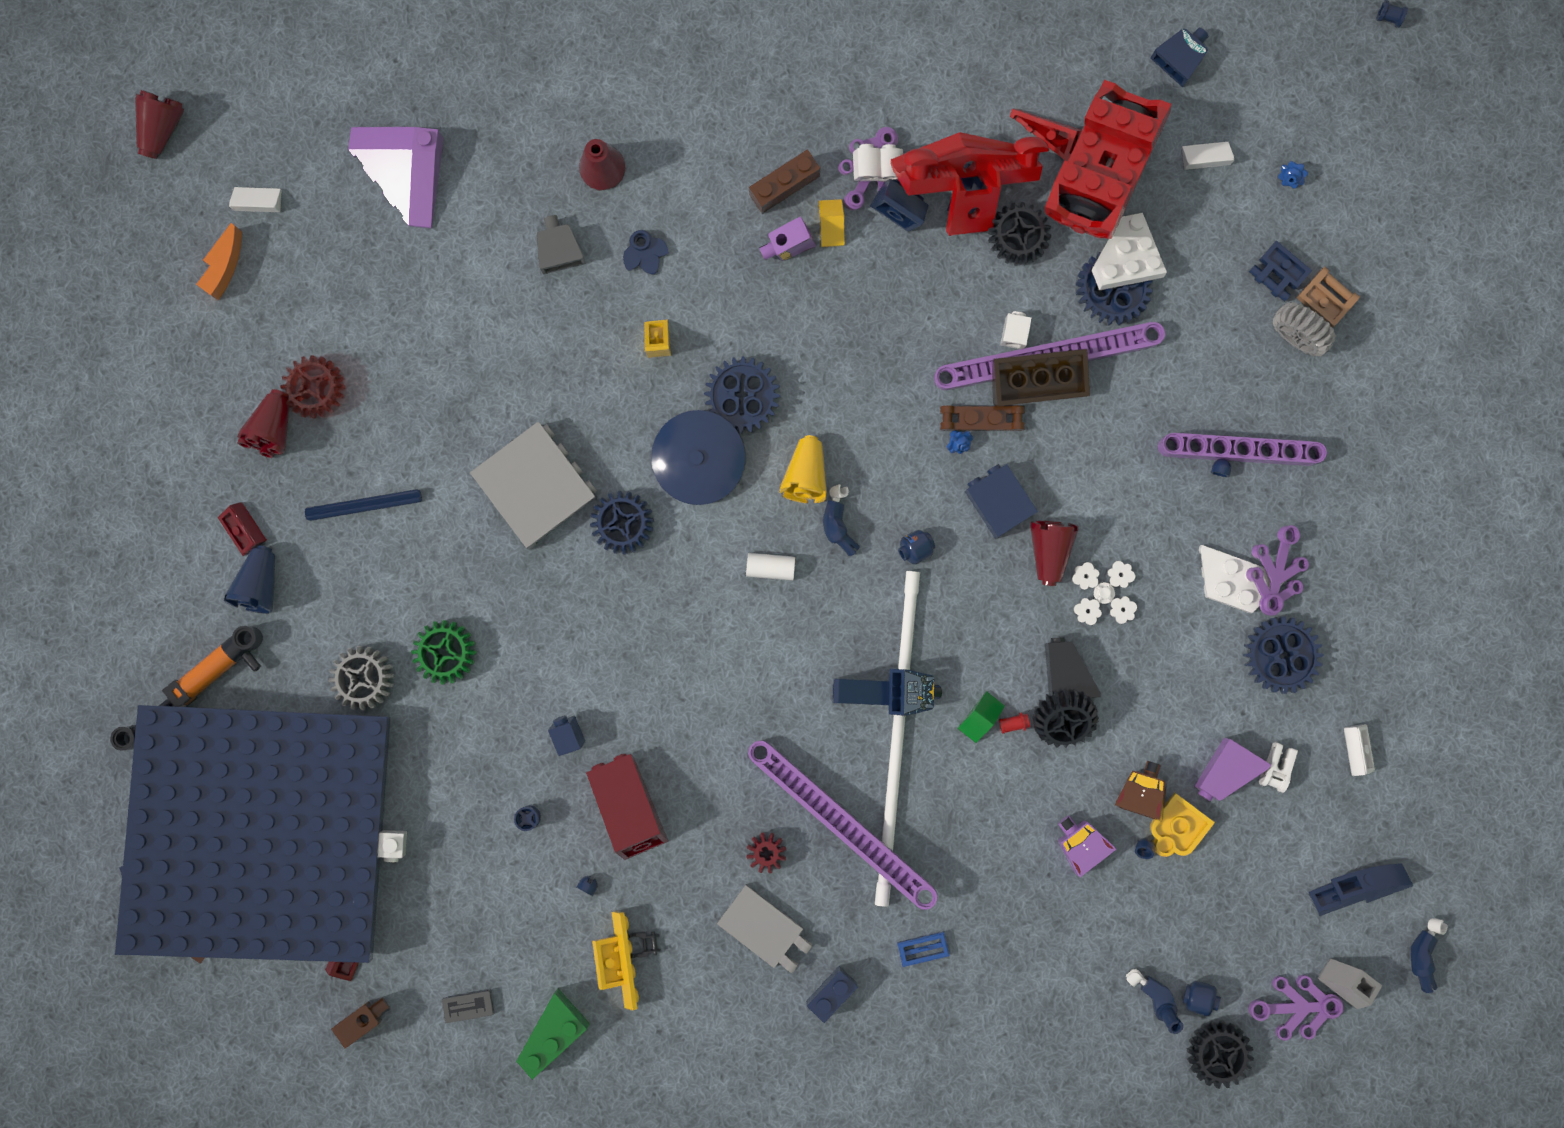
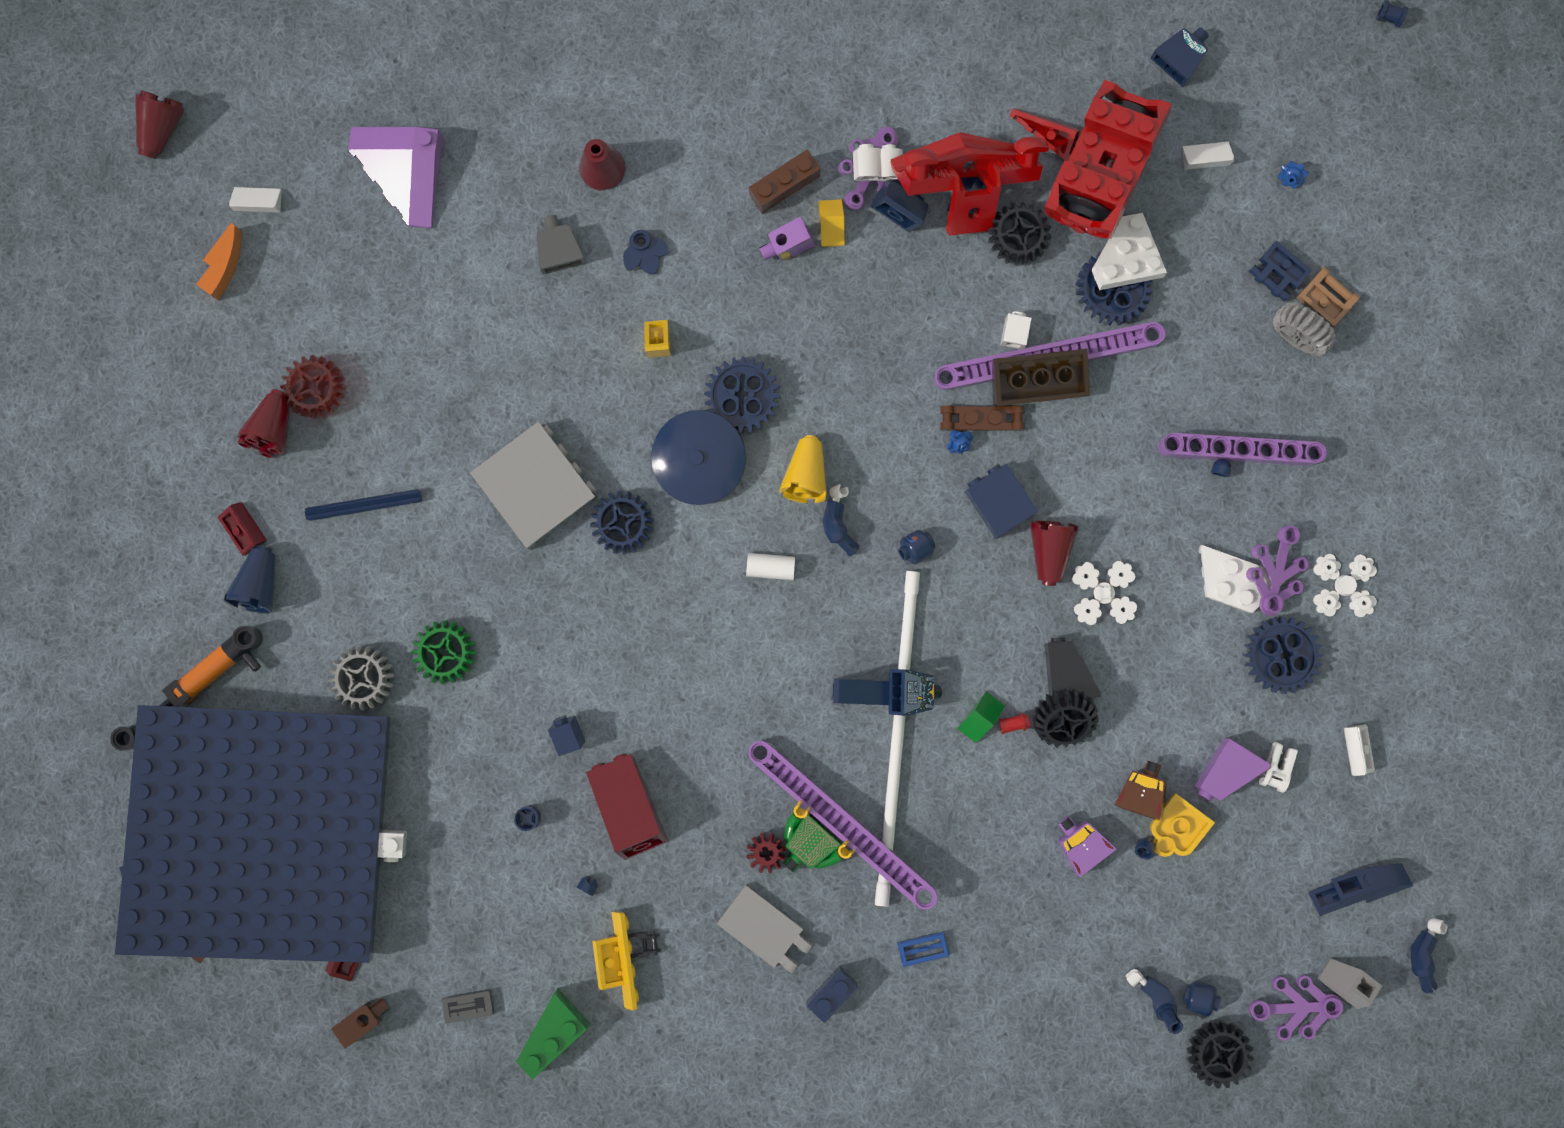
(811, 842): none -> green torso
(1345, 585): none -> white plant

